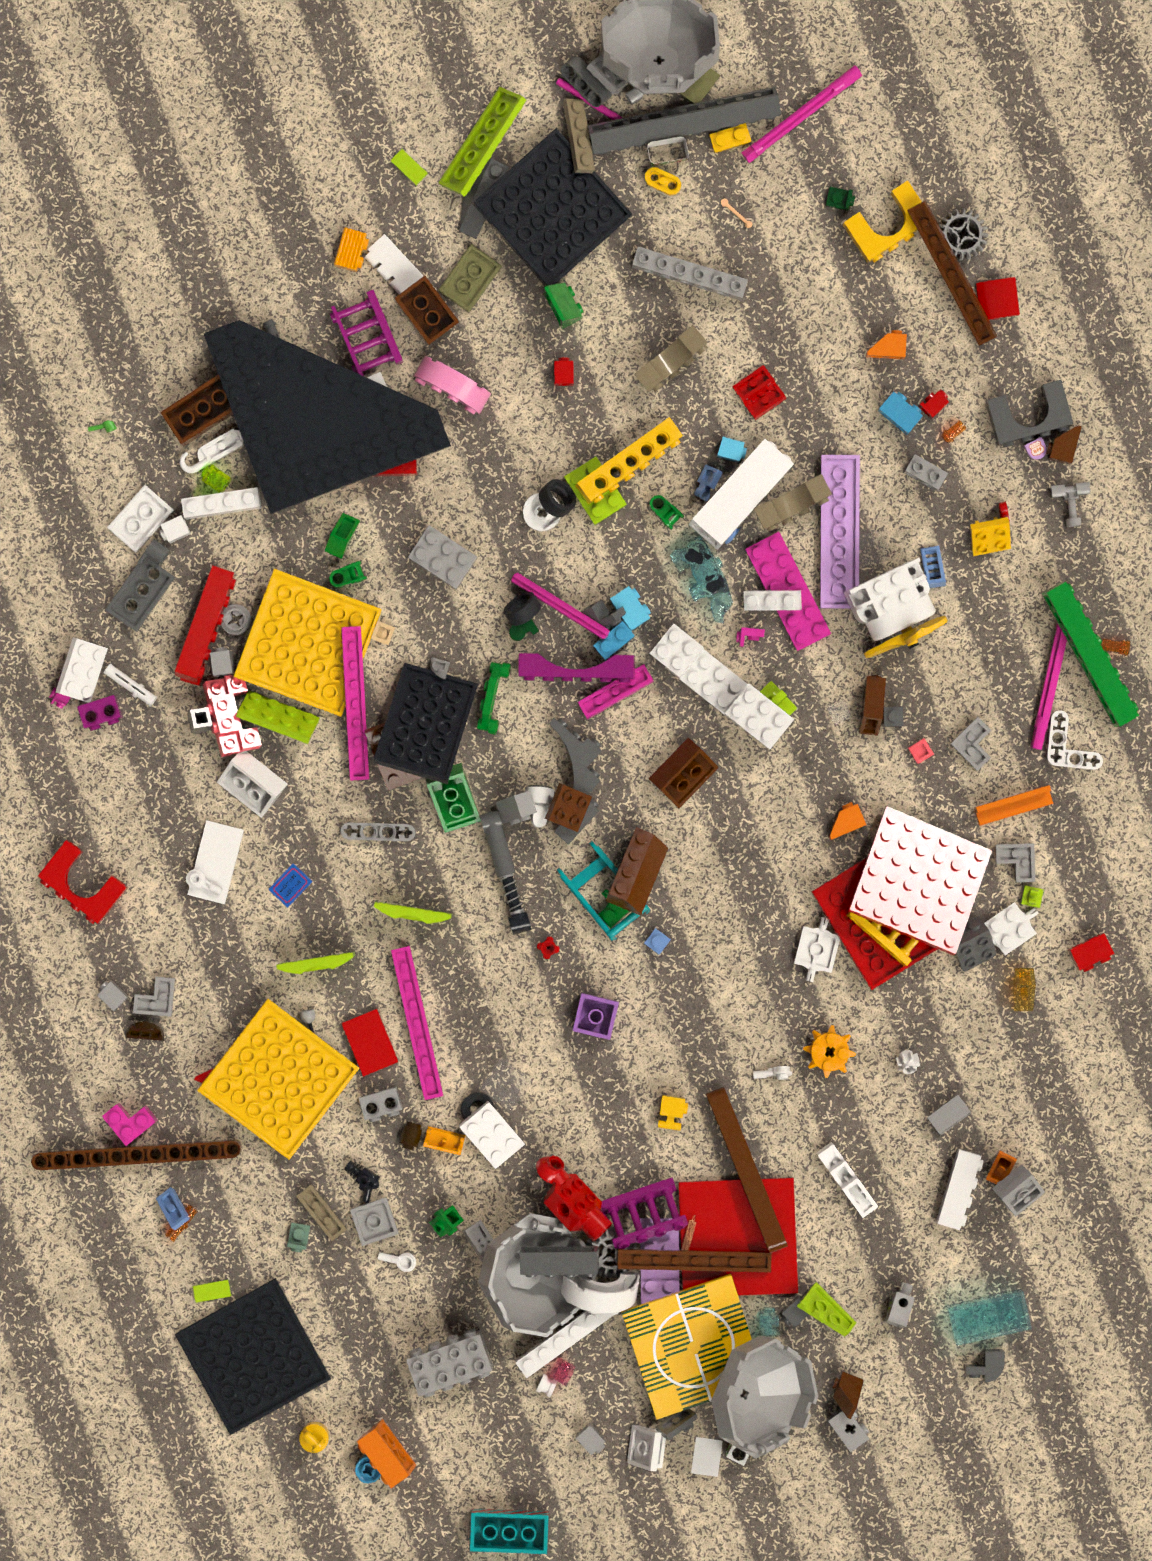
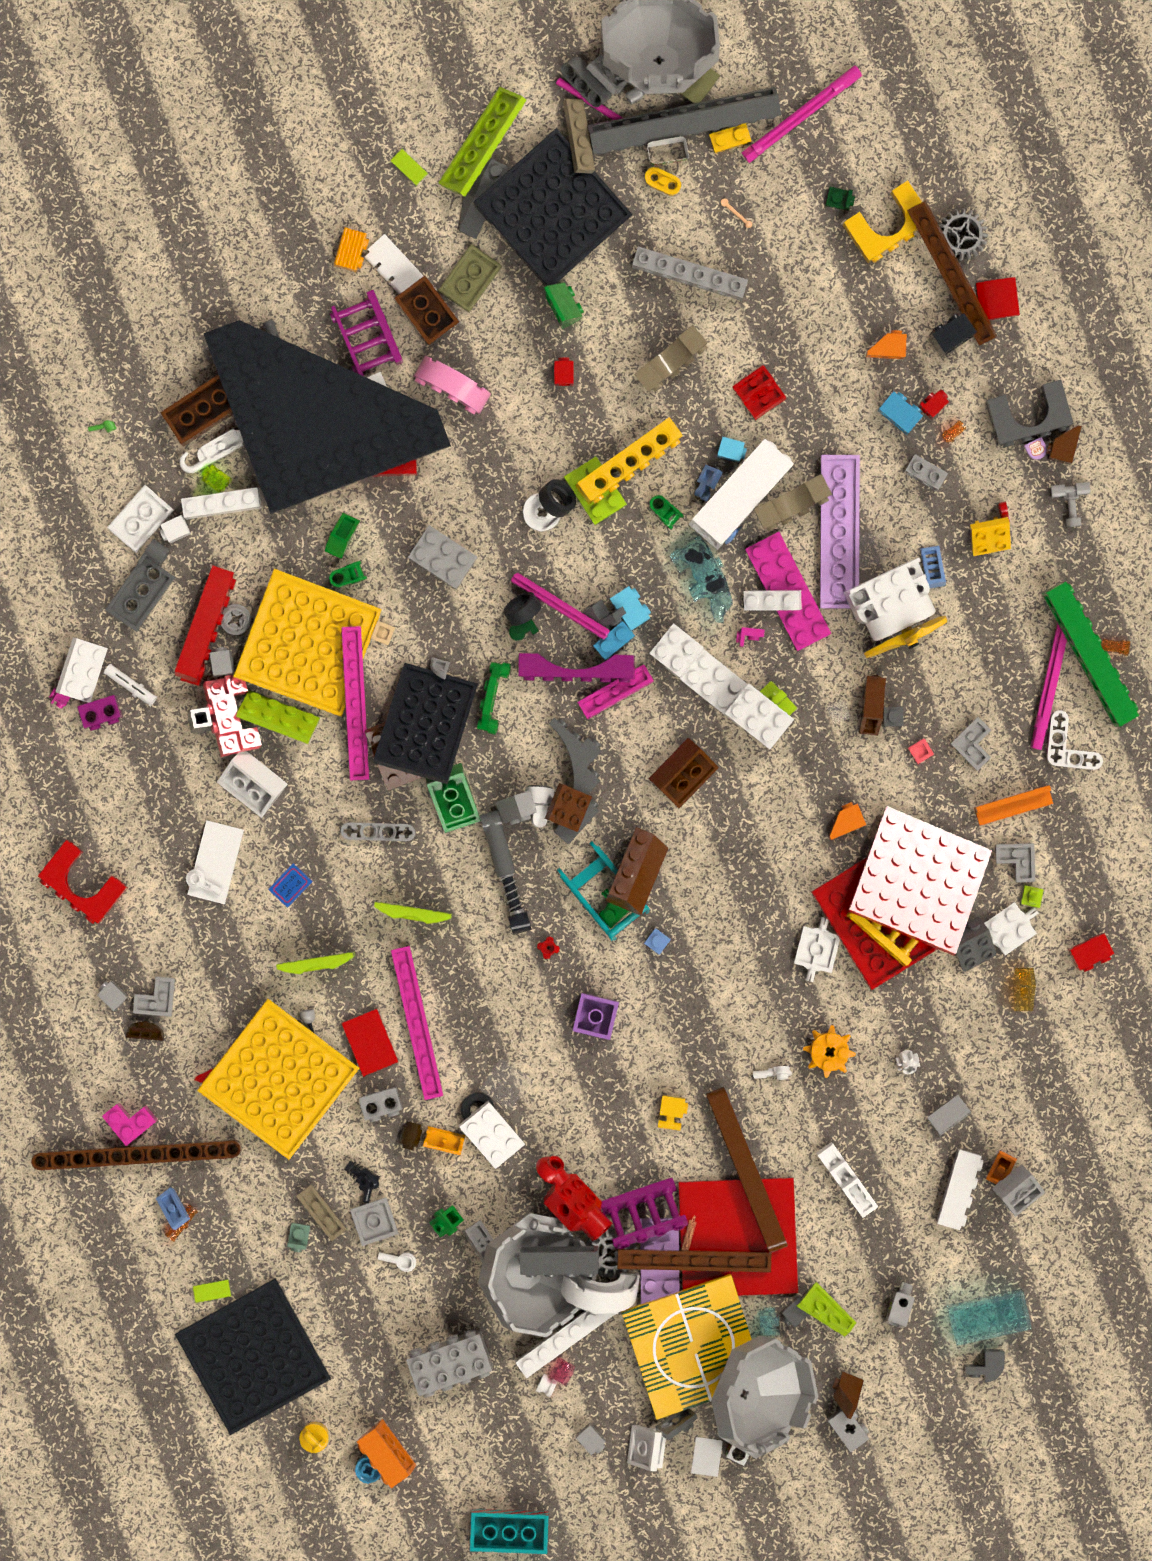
(952, 335): none -> black brick

